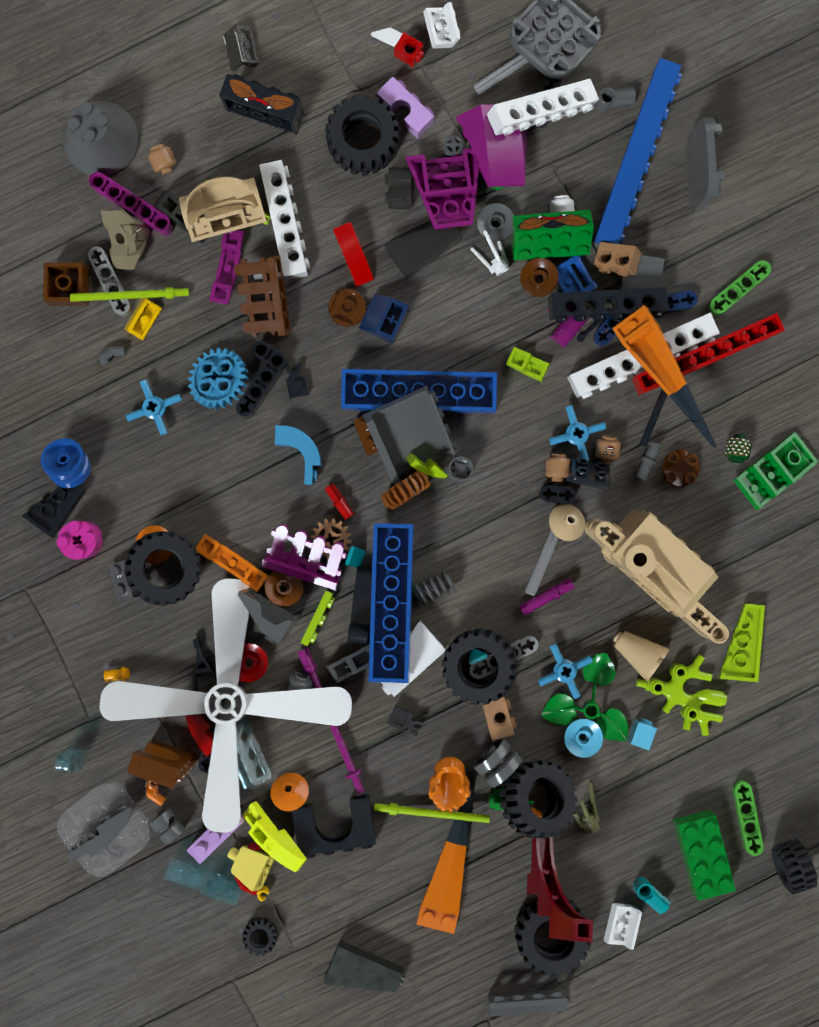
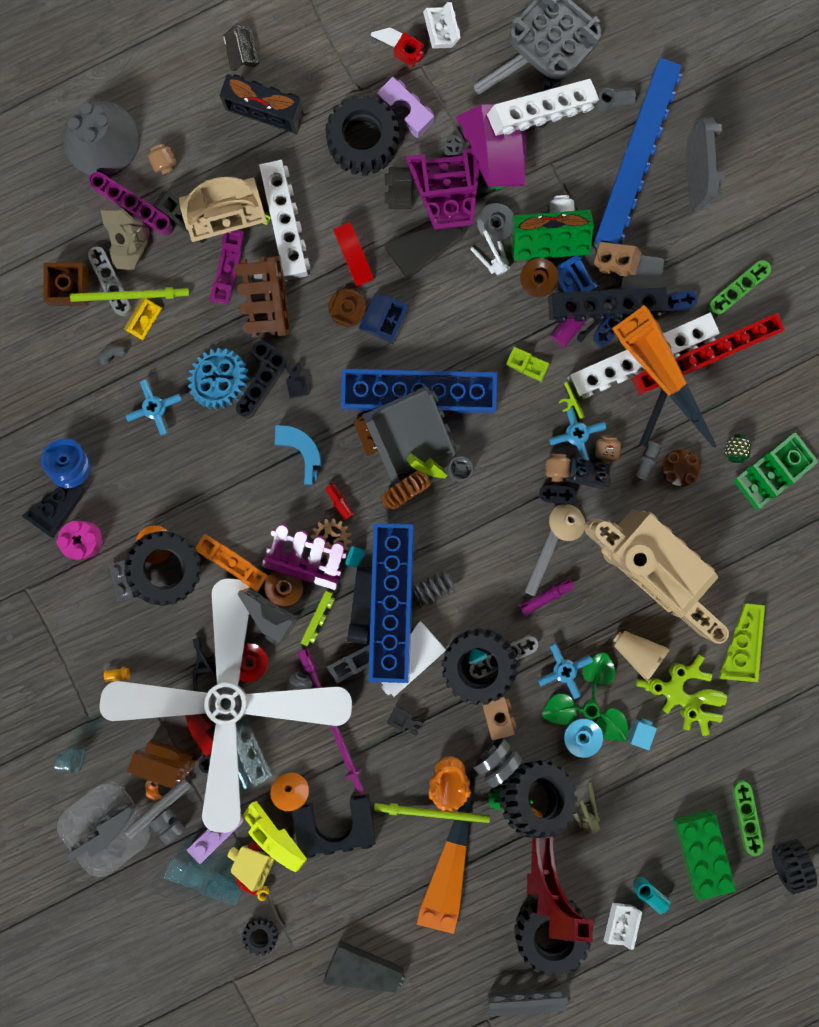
(156, 809): none -> light grey axle
(572, 401): none -> lime piece

